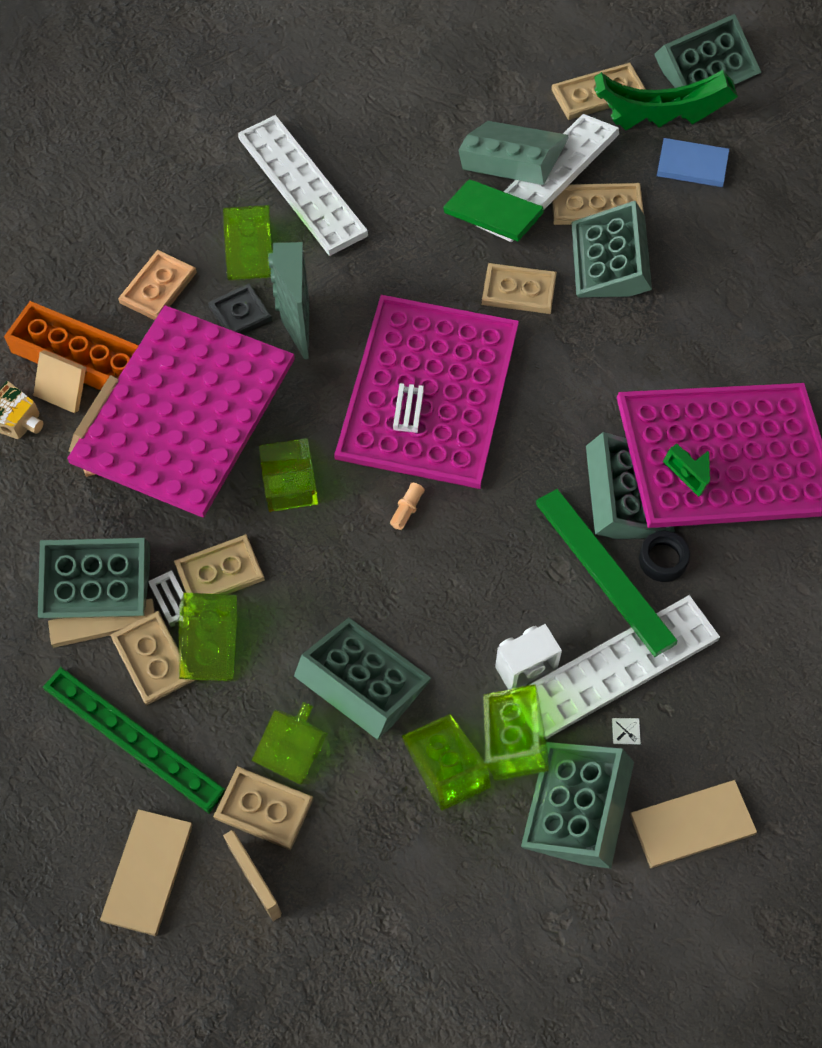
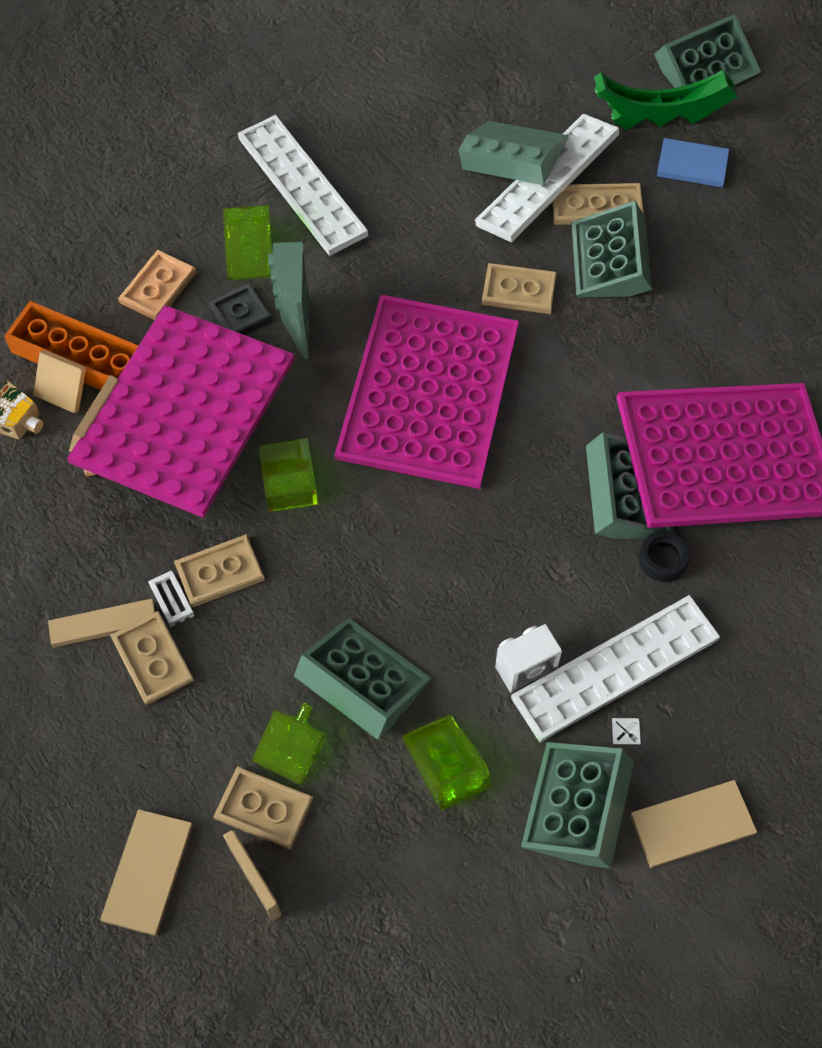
(93, 578): sand green slope -> none
(135, 740): green tile -> none
(207, 636): clear neon green slope -> none
(407, 506): light nougat axle -> none
(410, 390): white tile -> none
(493, 210): green tile -> none
(514, 733): clear neon green slope -> none
(579, 95): tan tile -> none
(607, 573): green tile -> none
(693, 473): green slope -> none

